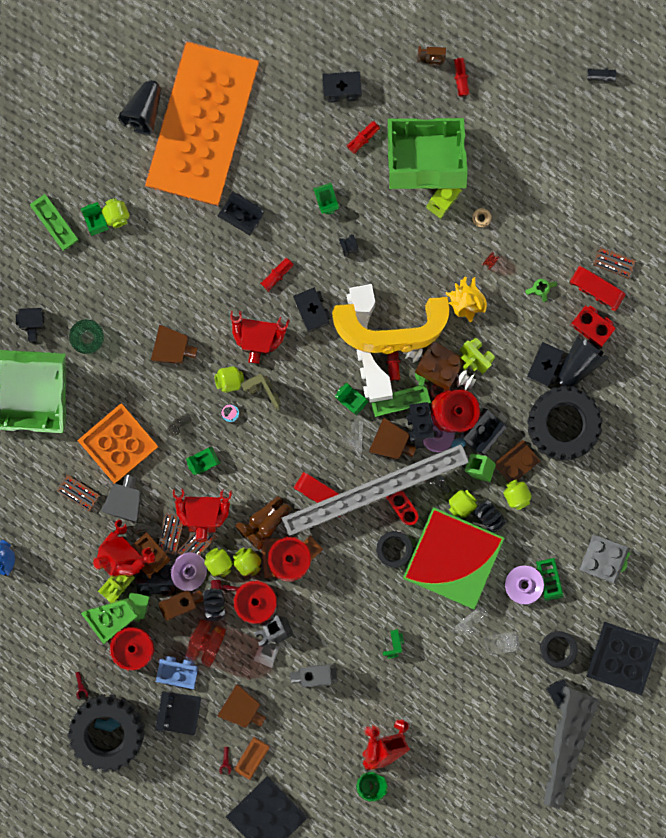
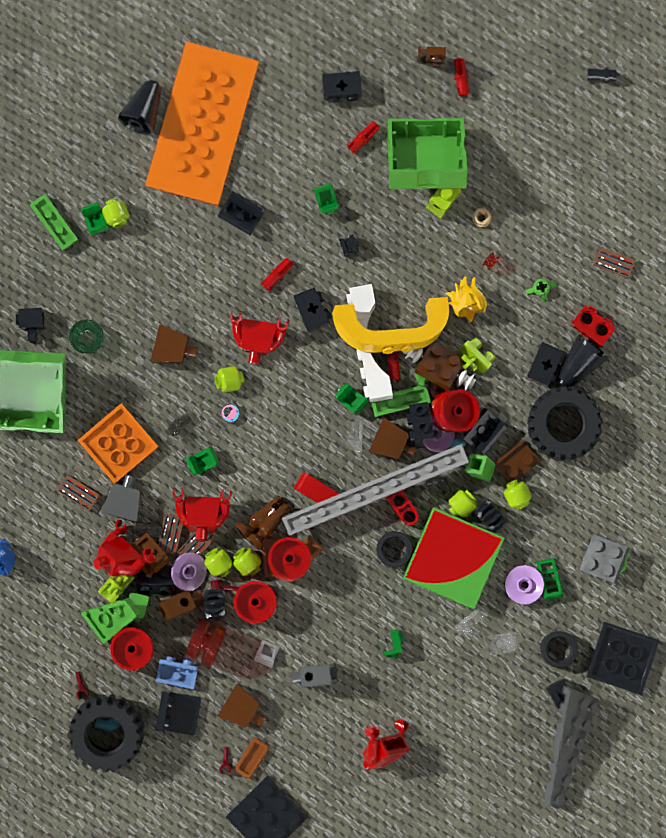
(253, 386): olive bracket -> none
(275, 630): black brick -> none
(374, 794): green hair -> none
(597, 287): red beam -> none

